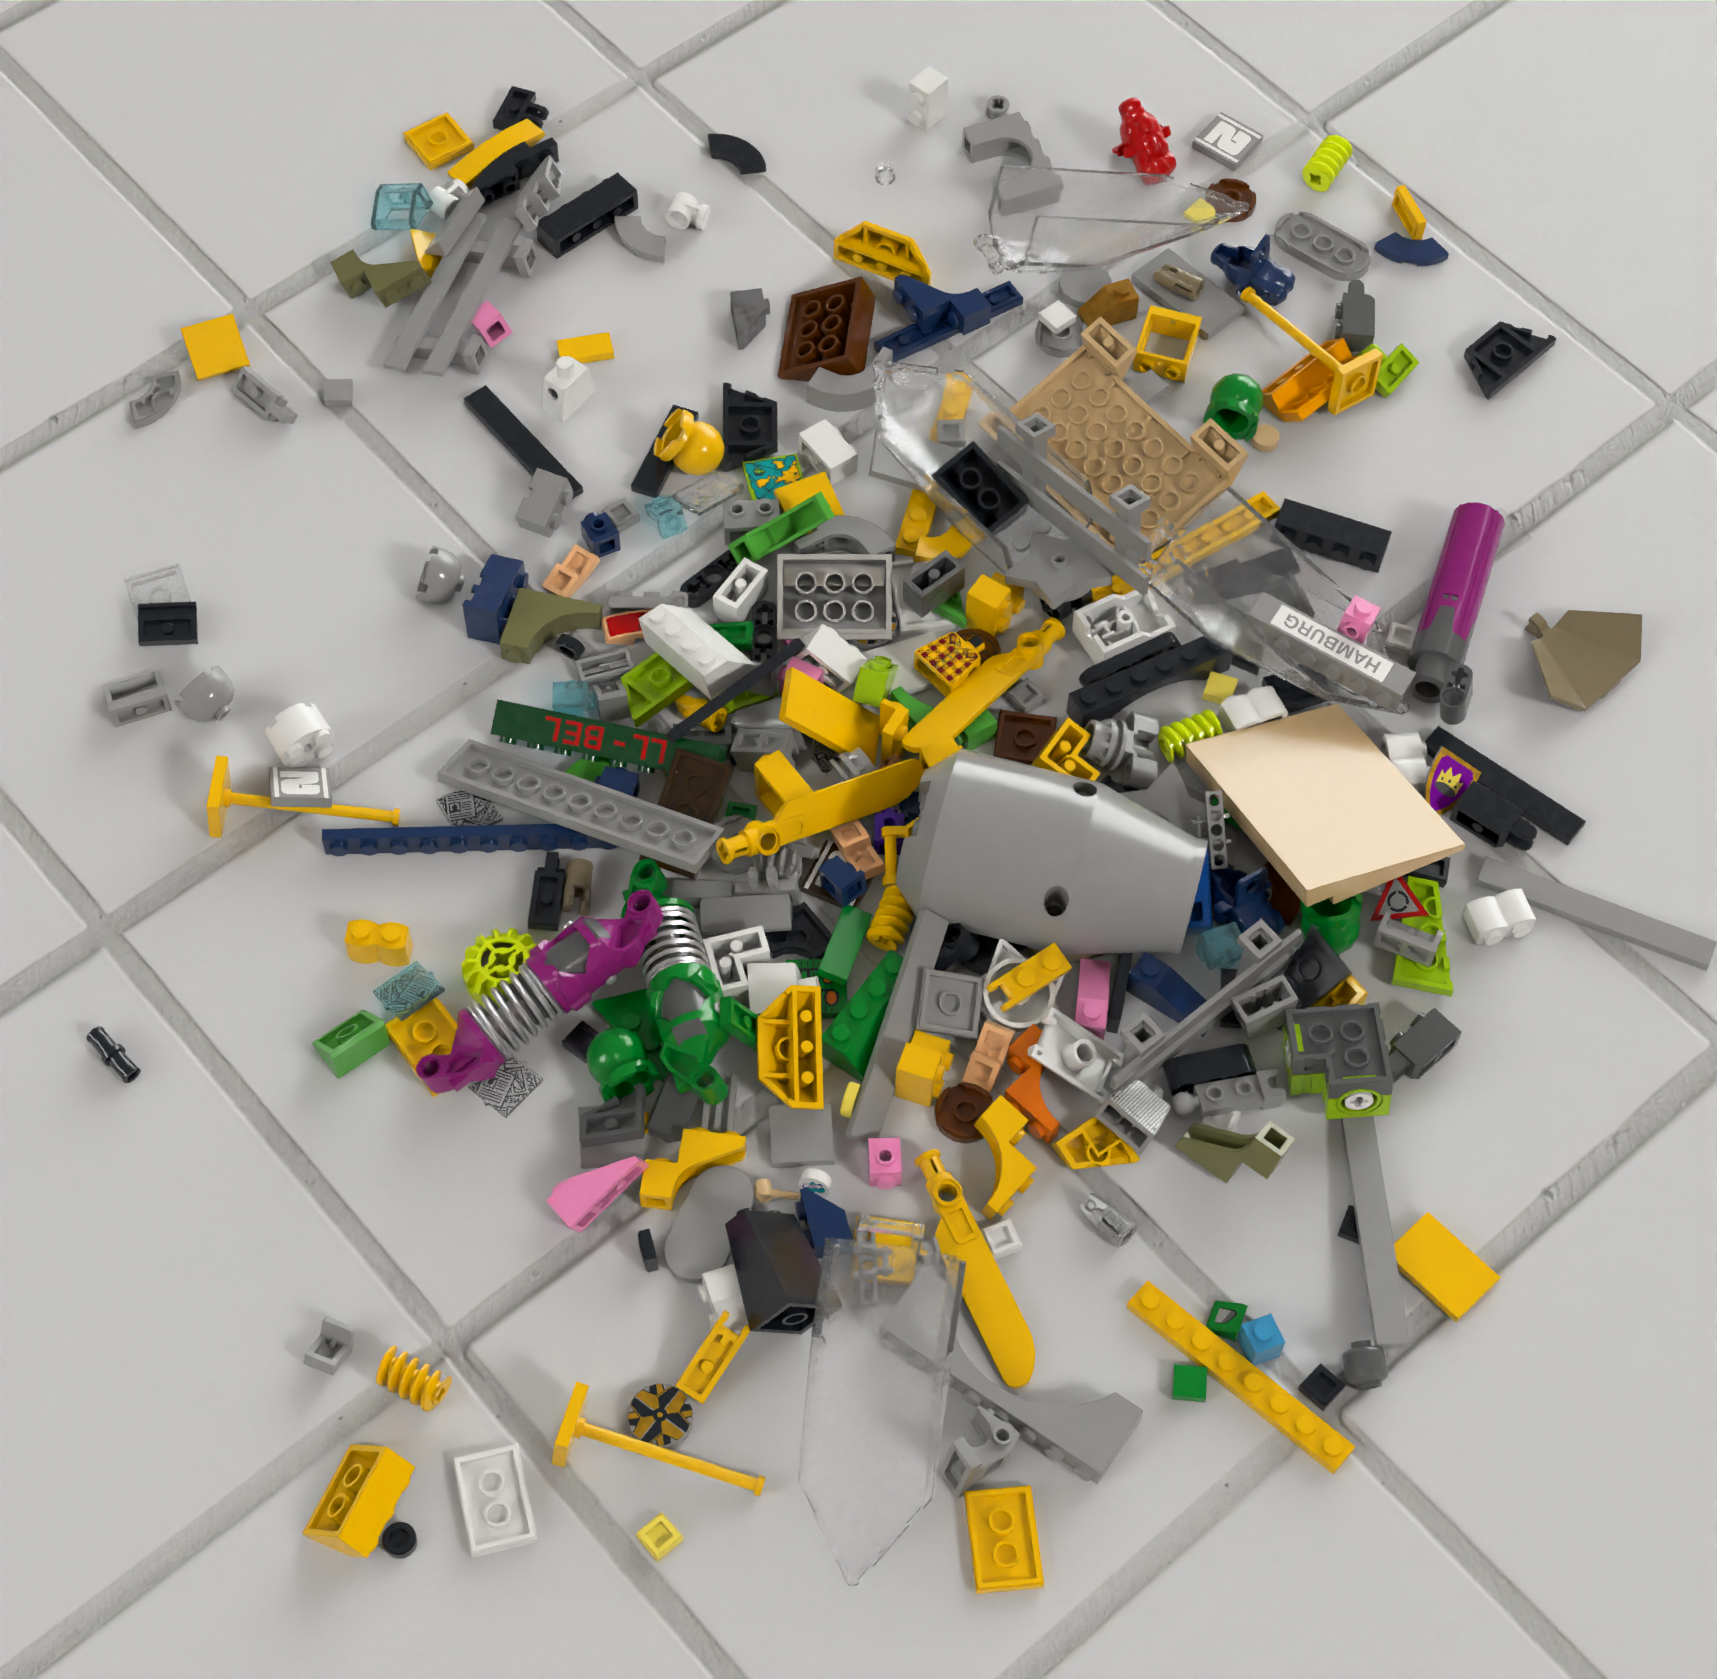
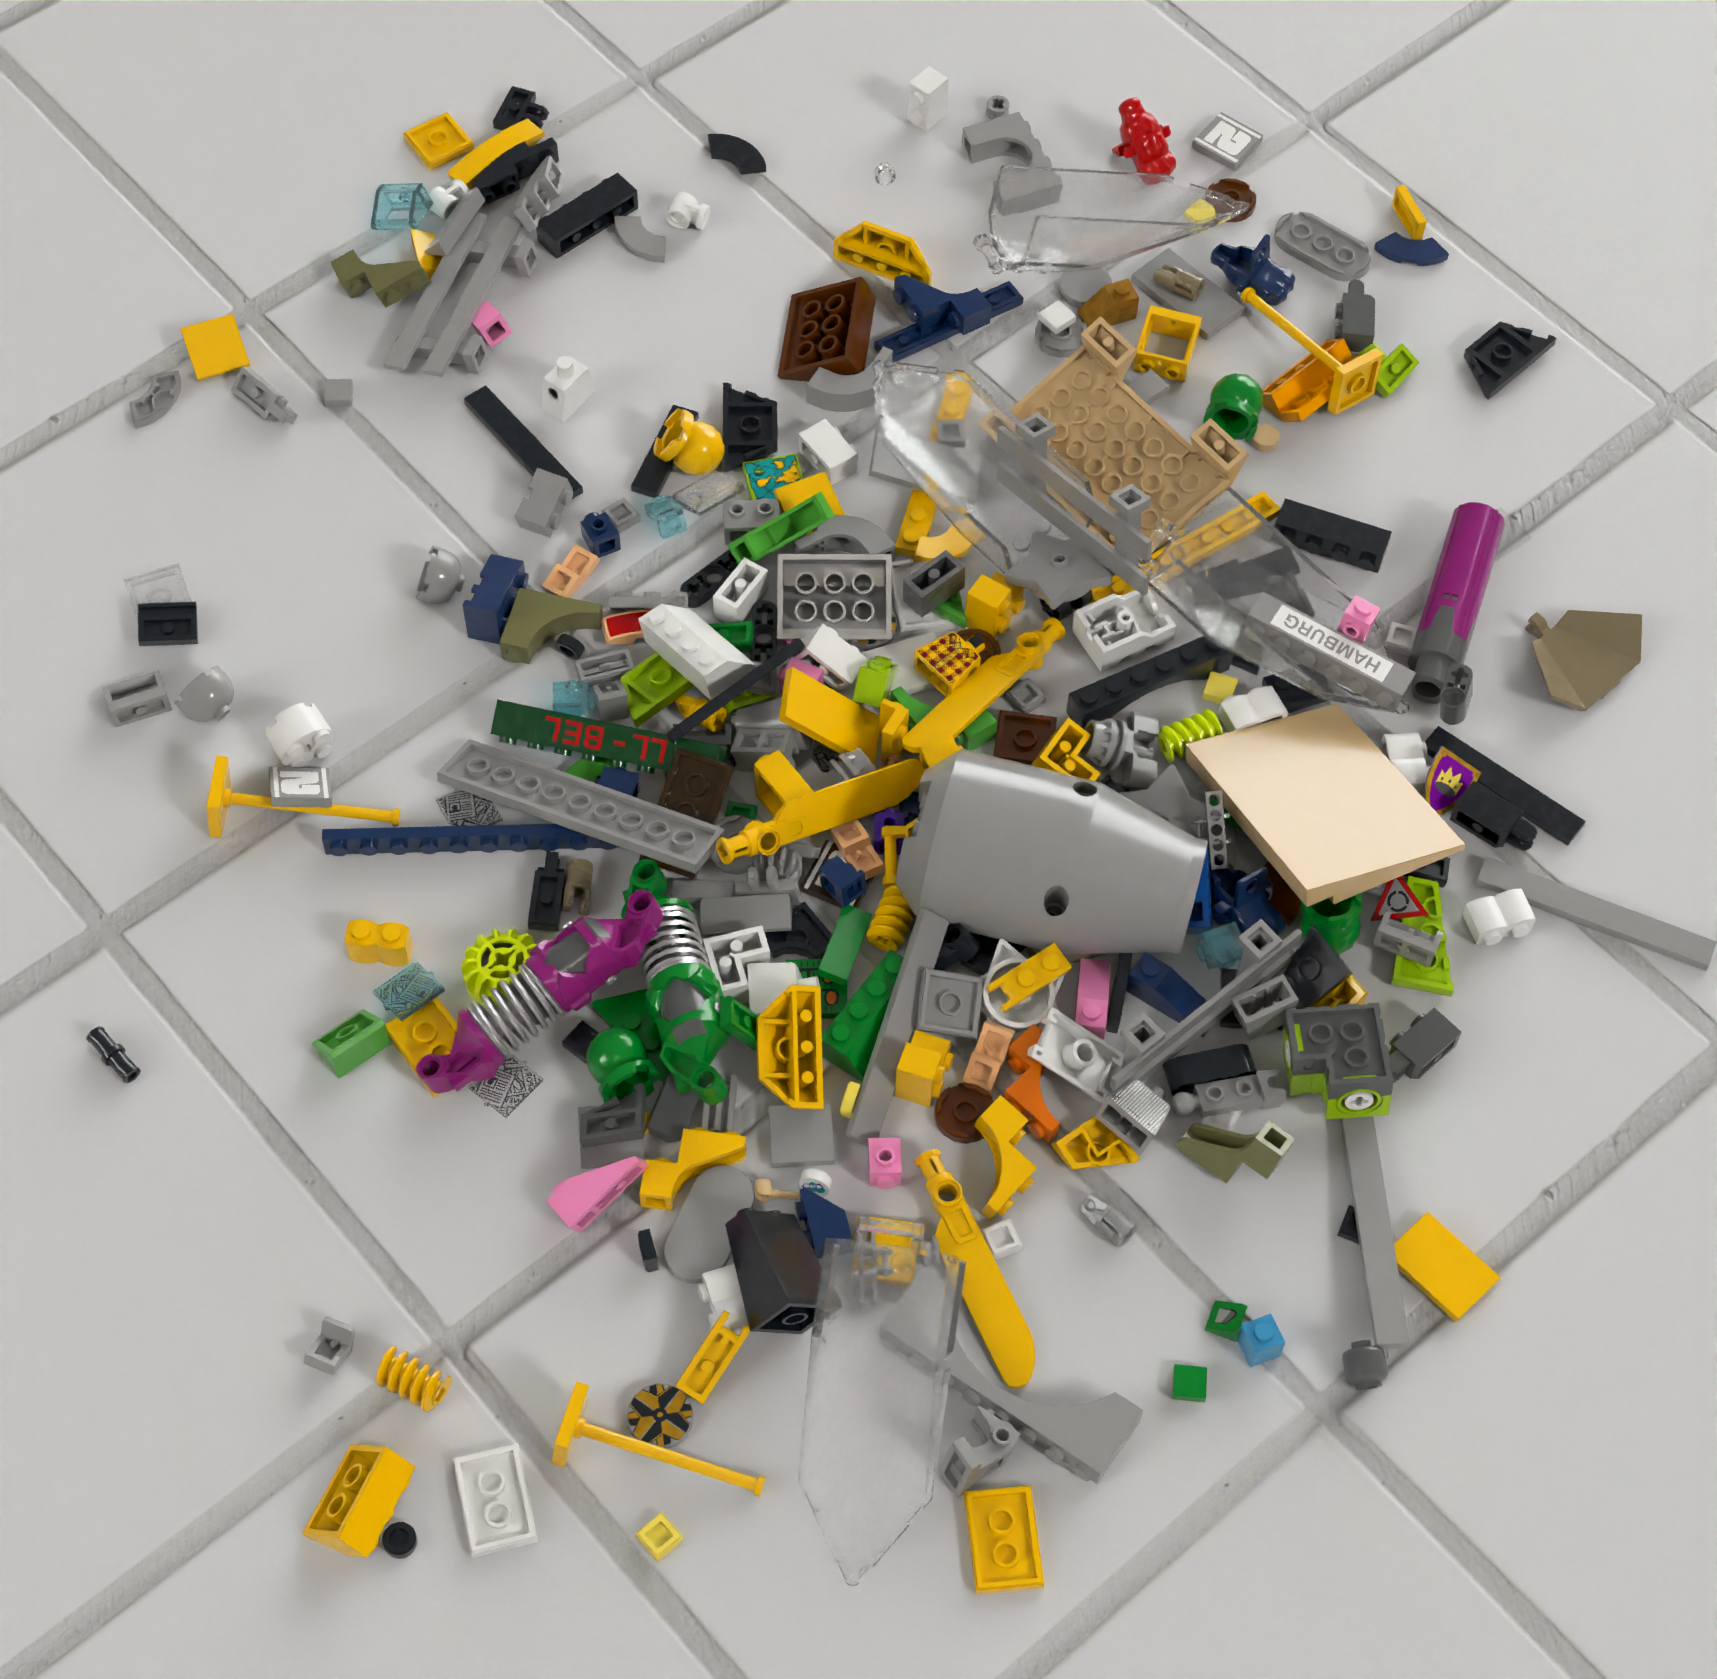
(587, 348): yellow tile -> none
(748, 314): flat silver slope -> none
(981, 489): black slope -> none
(1129, 658): black beam -> none
(1241, 1377): yellow plate -> none
(1321, 1387): black tile -> none
(1327, 162): neon yellow piece -> none

